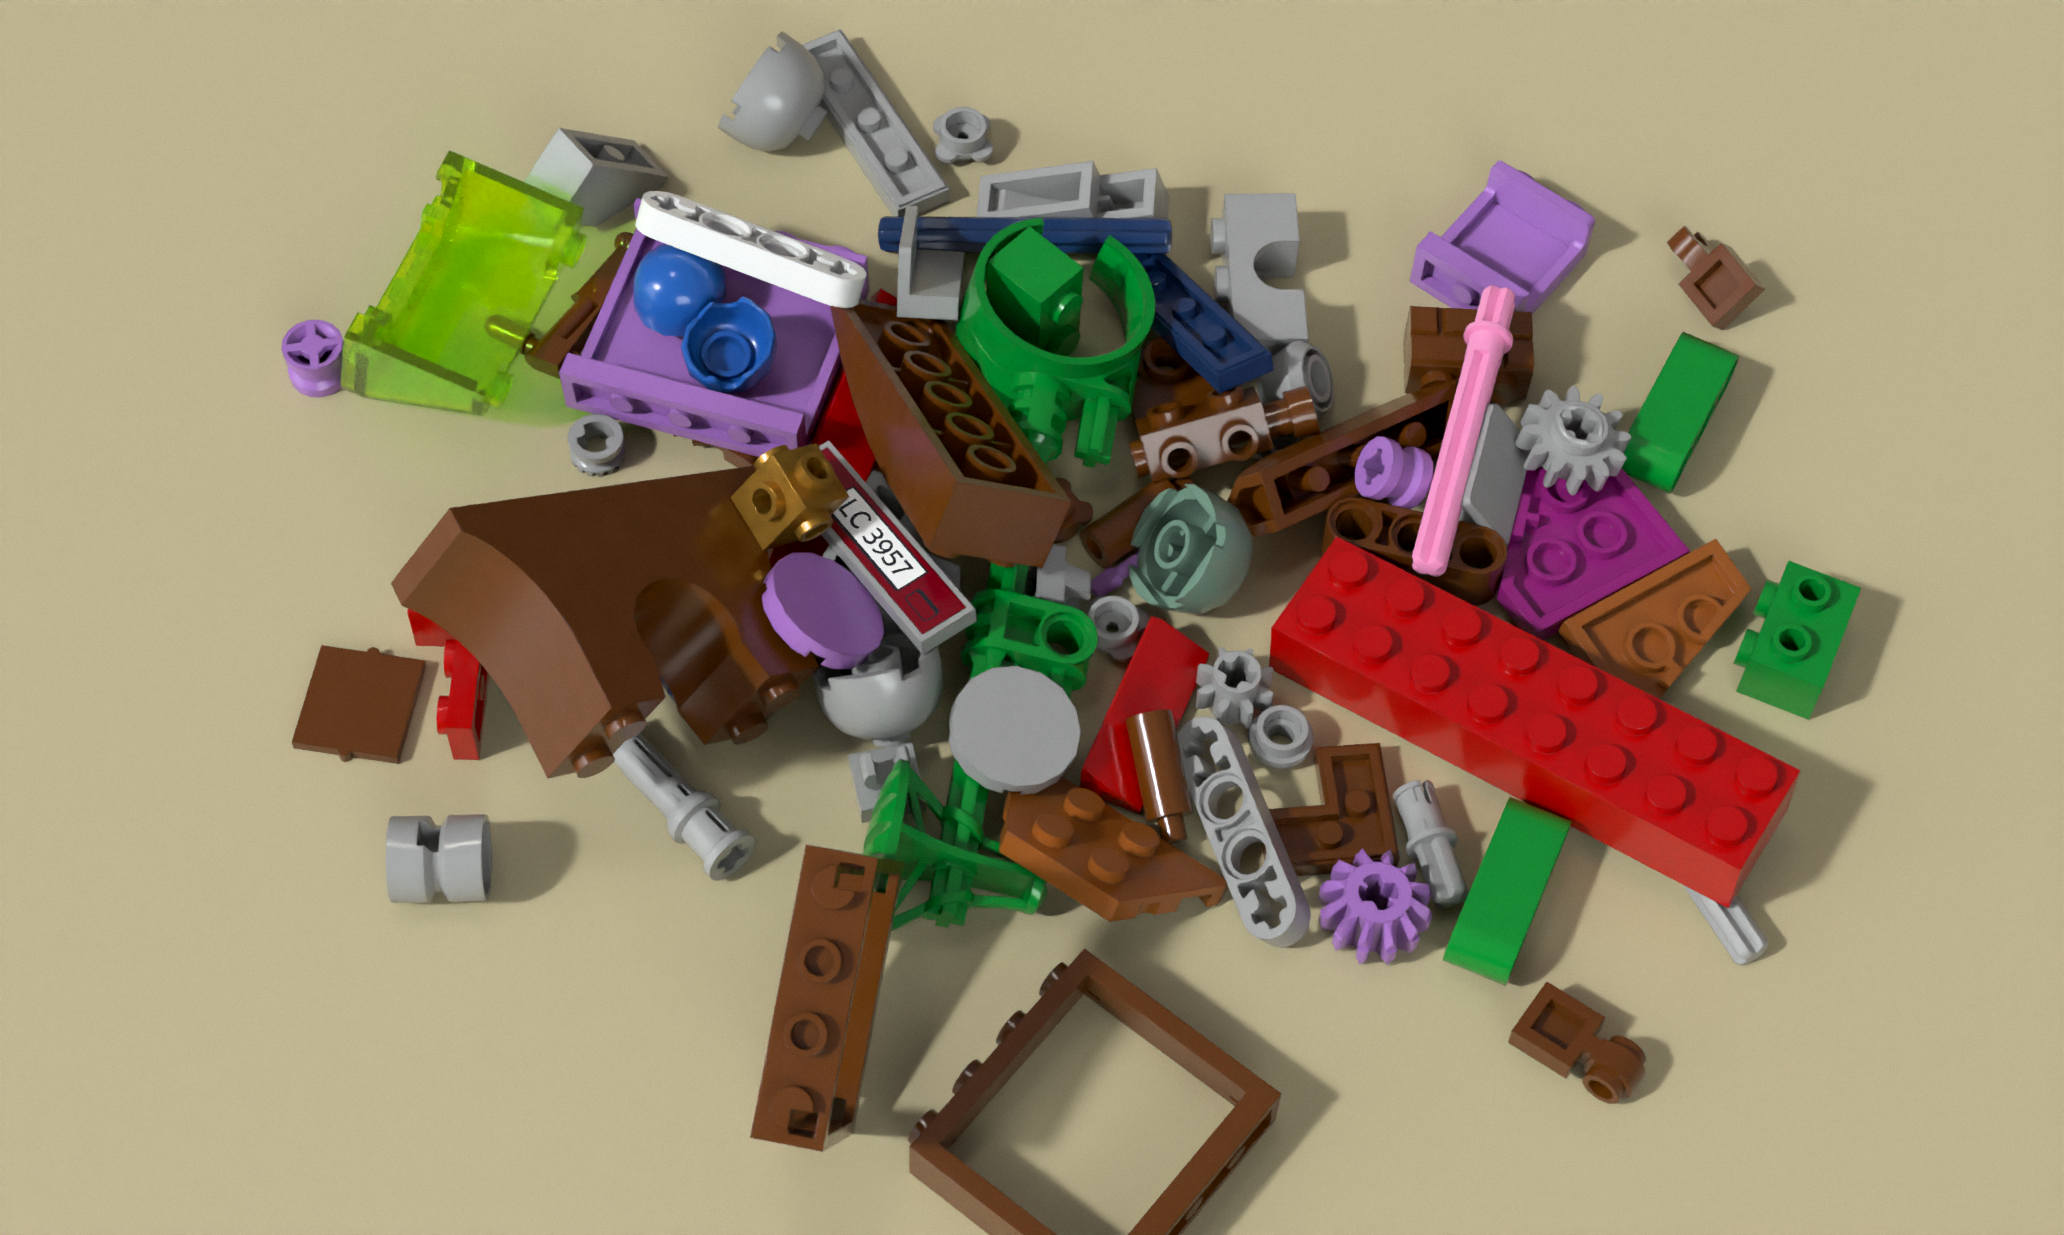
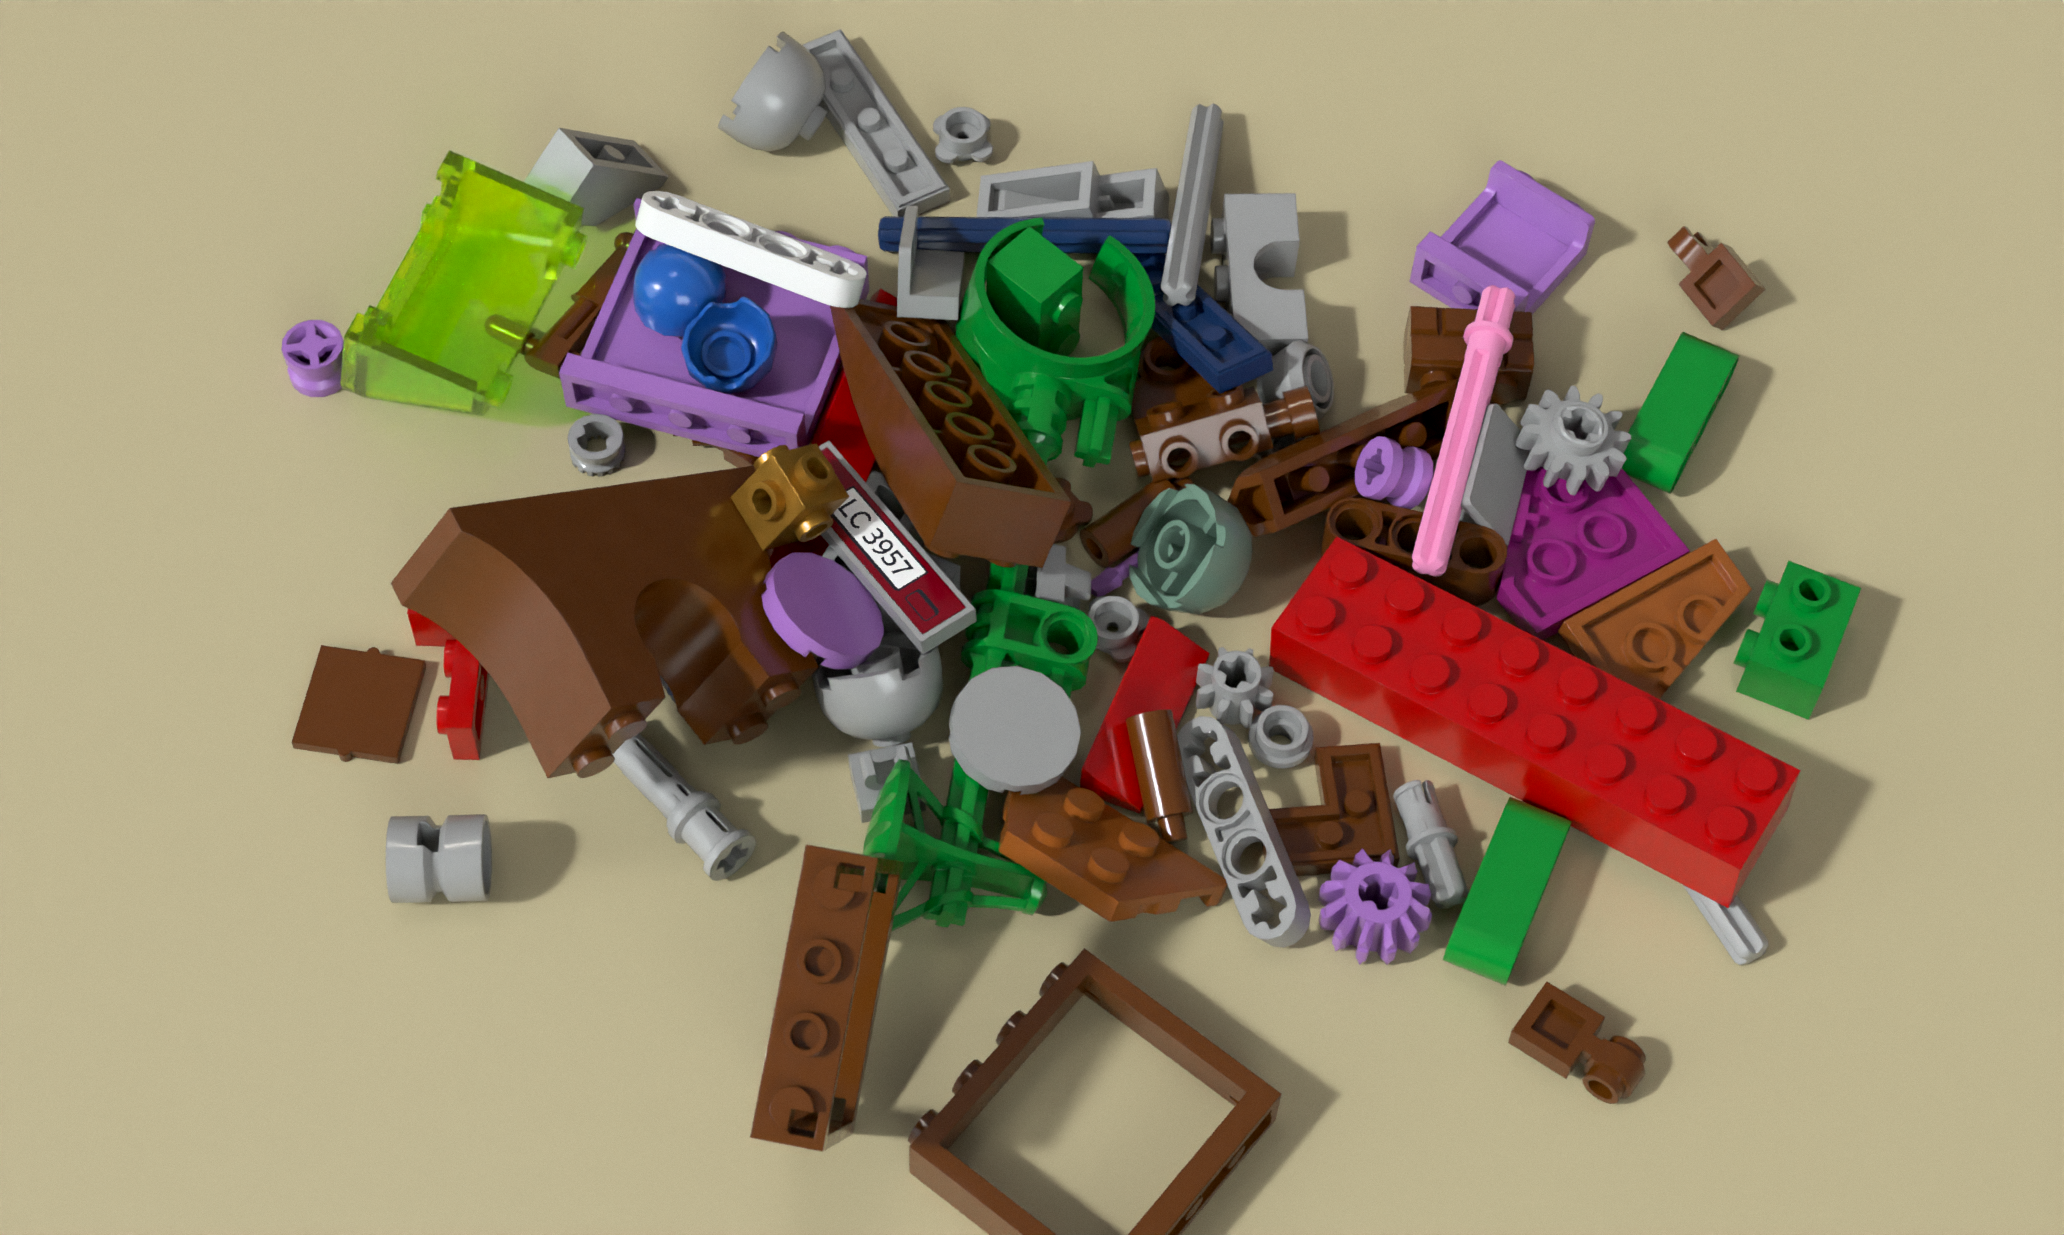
(1192, 205): none -> light grey axle

